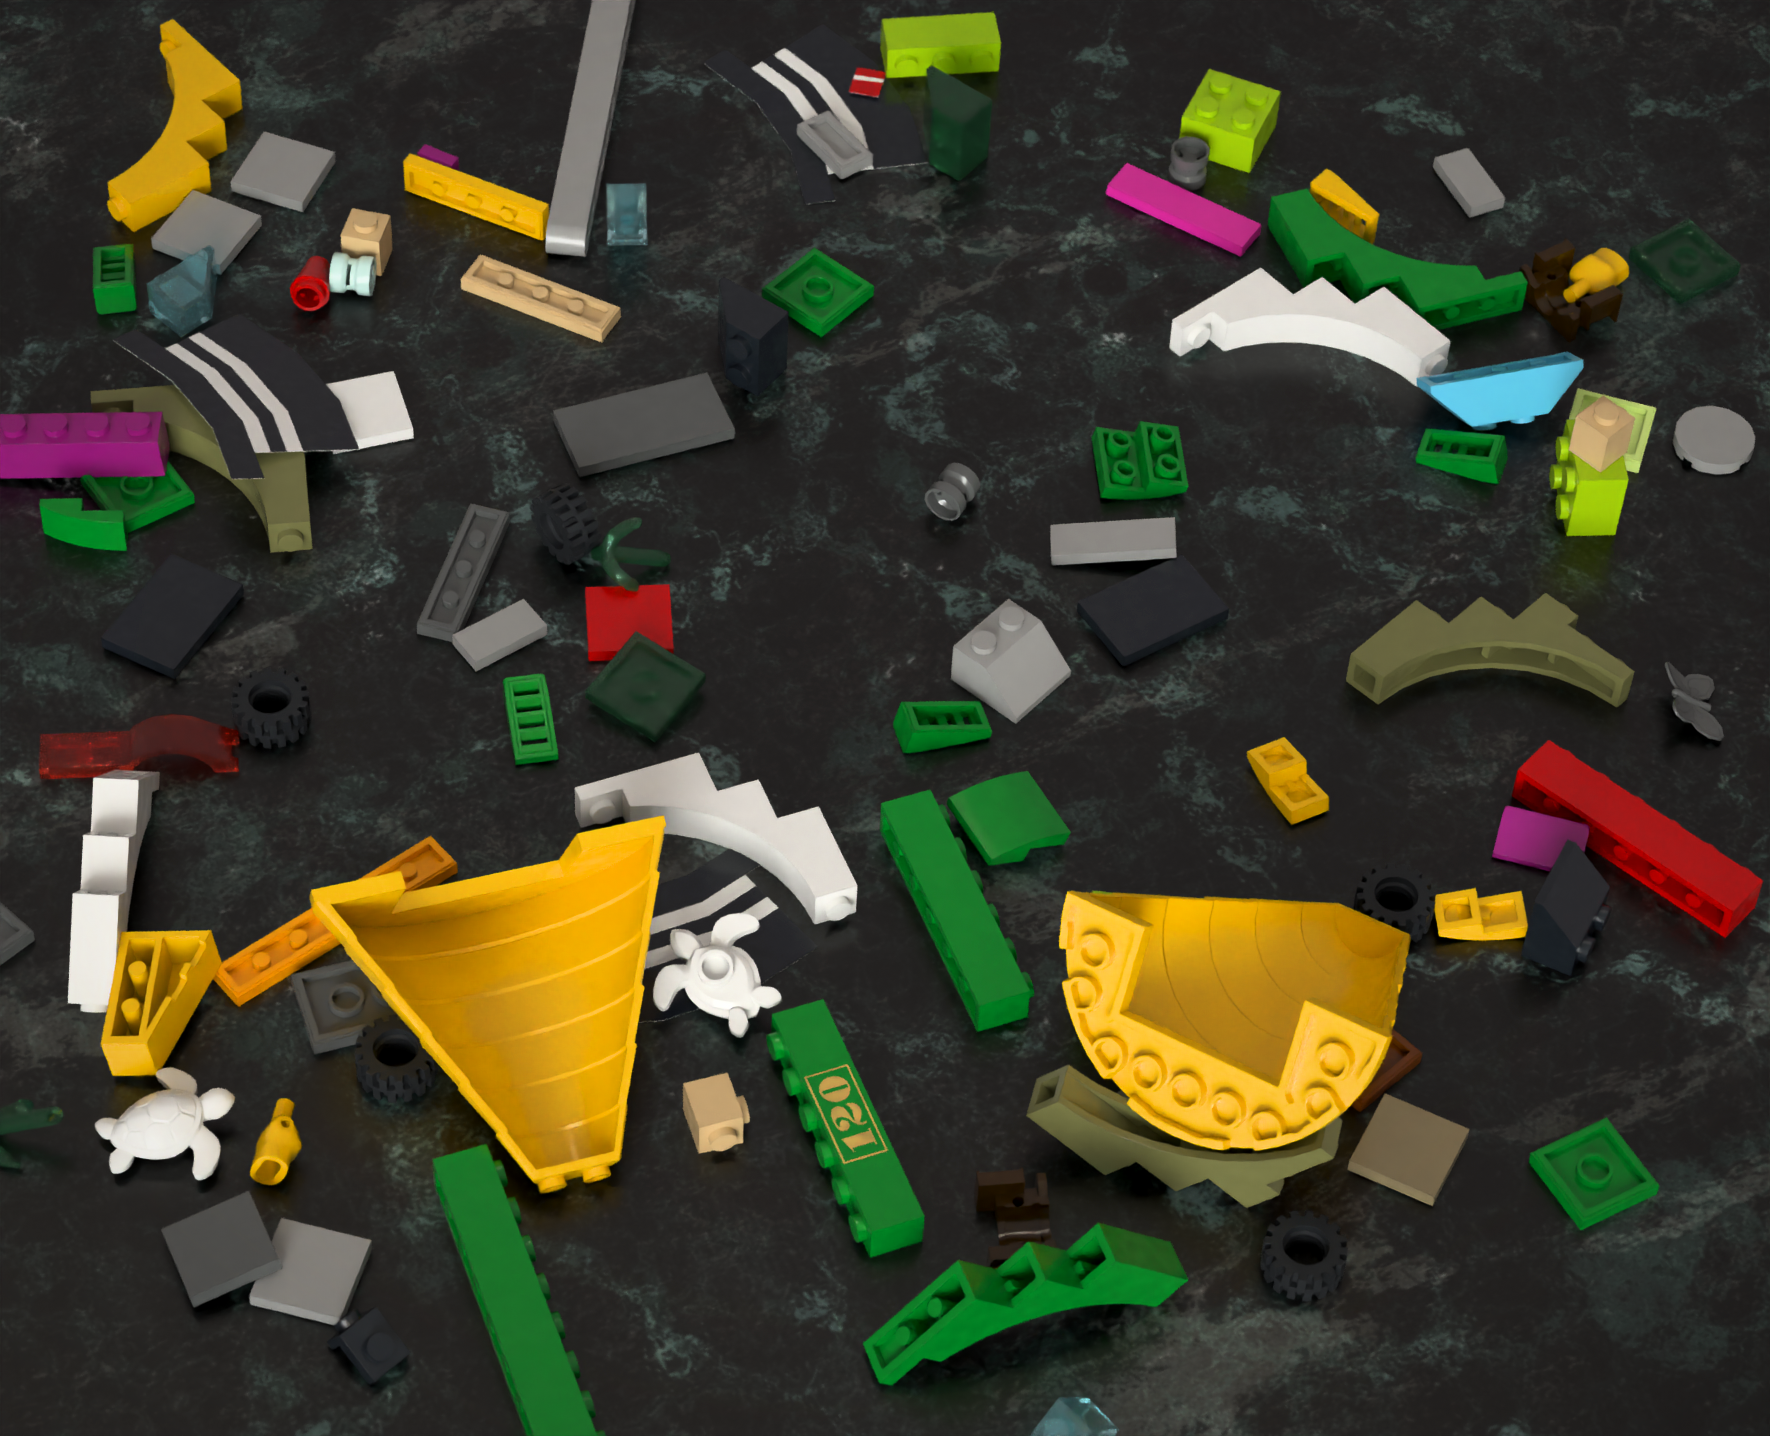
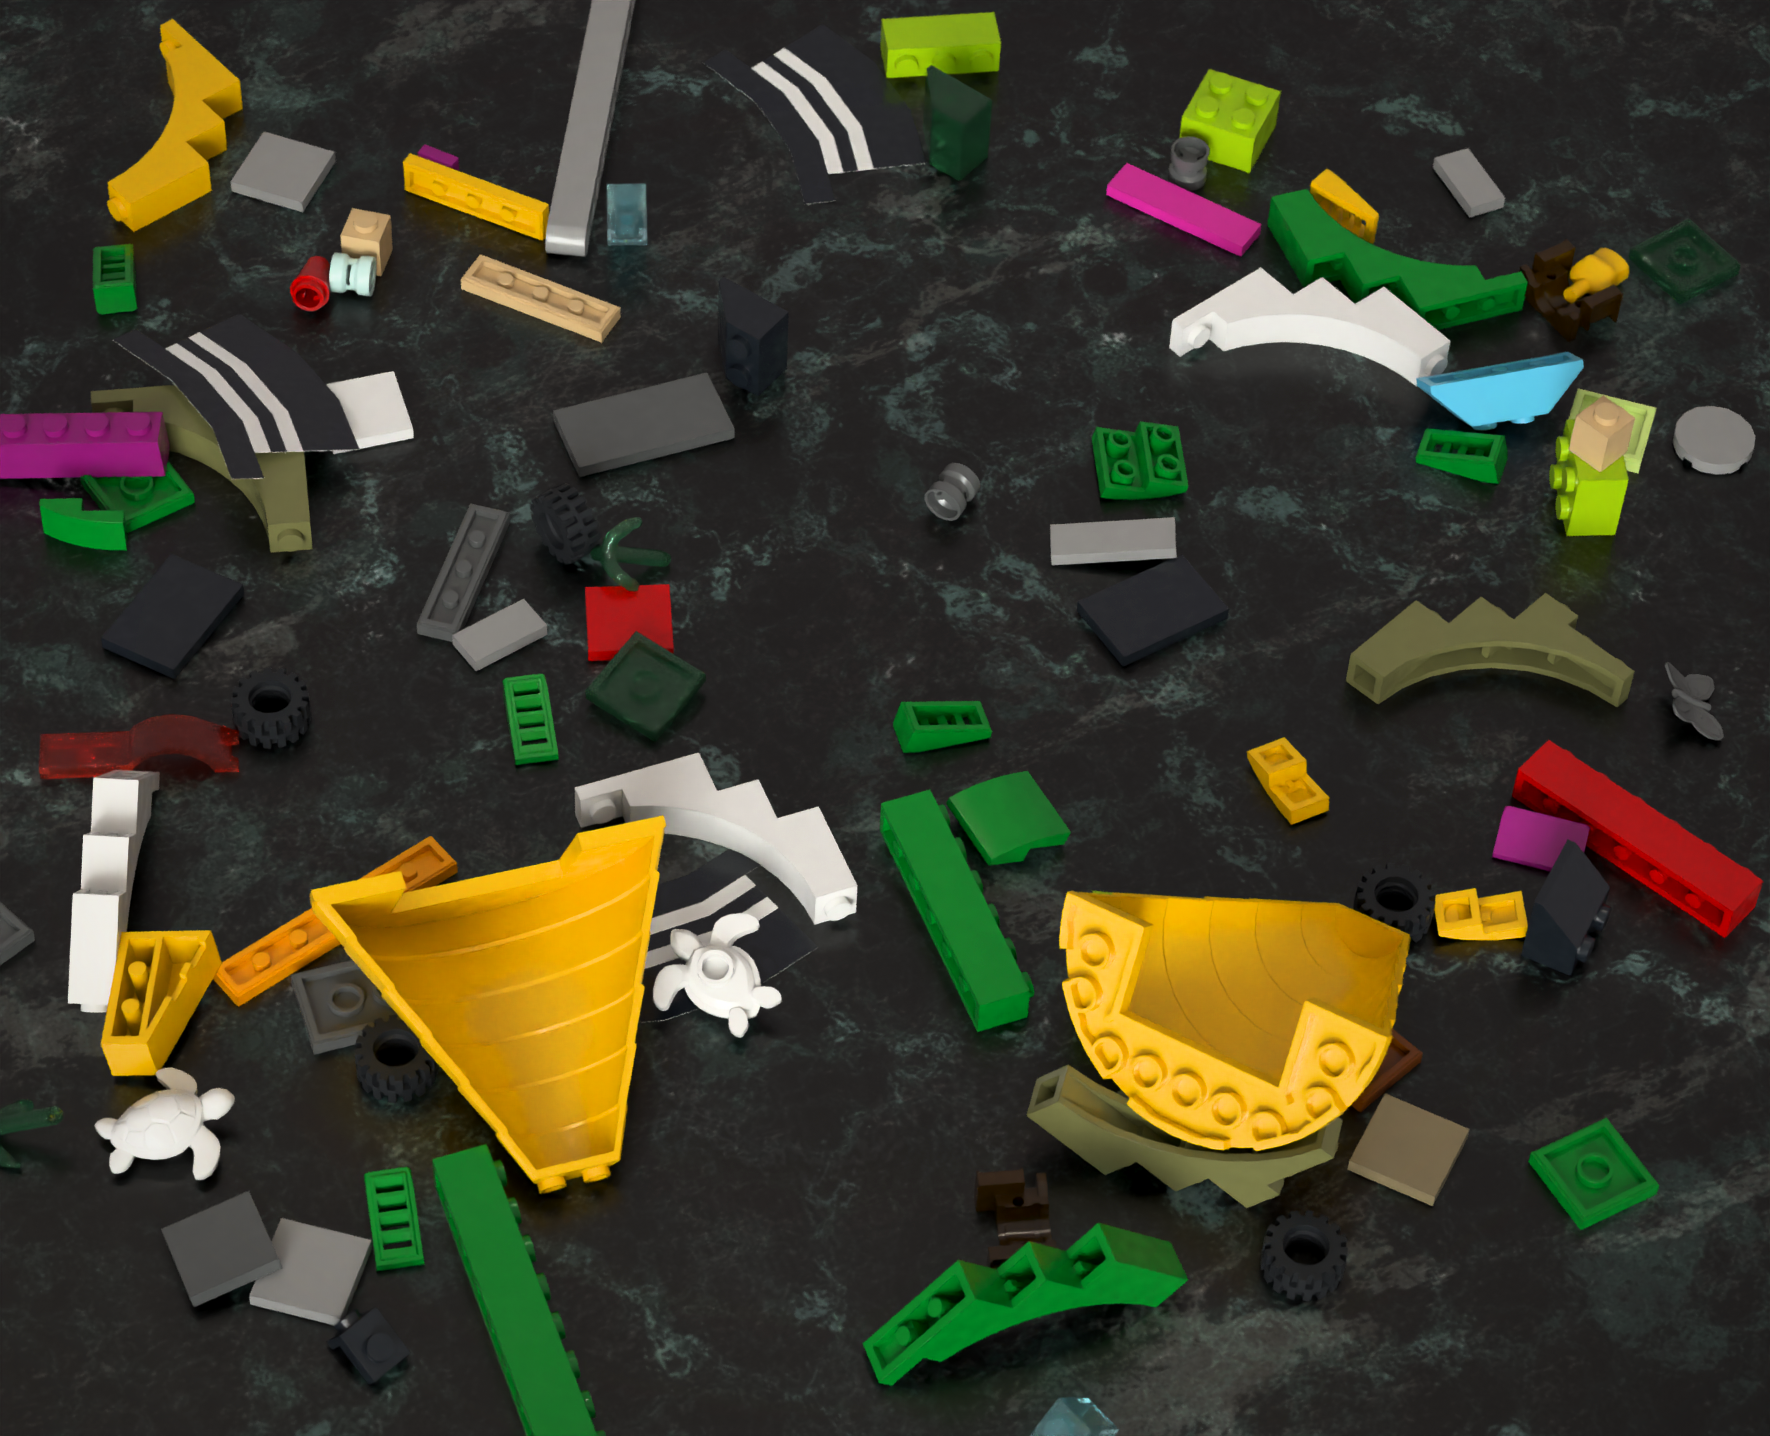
(185, 293): clear light blue slope -> none
(205, 222): light grey tile -> none
(276, 1146): yellow piece -> none
(388, 1190): none -> green slope
(714, 1113): tan brick -> none
(818, 292): green tile -> none
(834, 144): light grey tile -> none
(846, 1129): green brick -> none
(867, 82): red sticker -> none
(1009, 661): light grey slope -> none

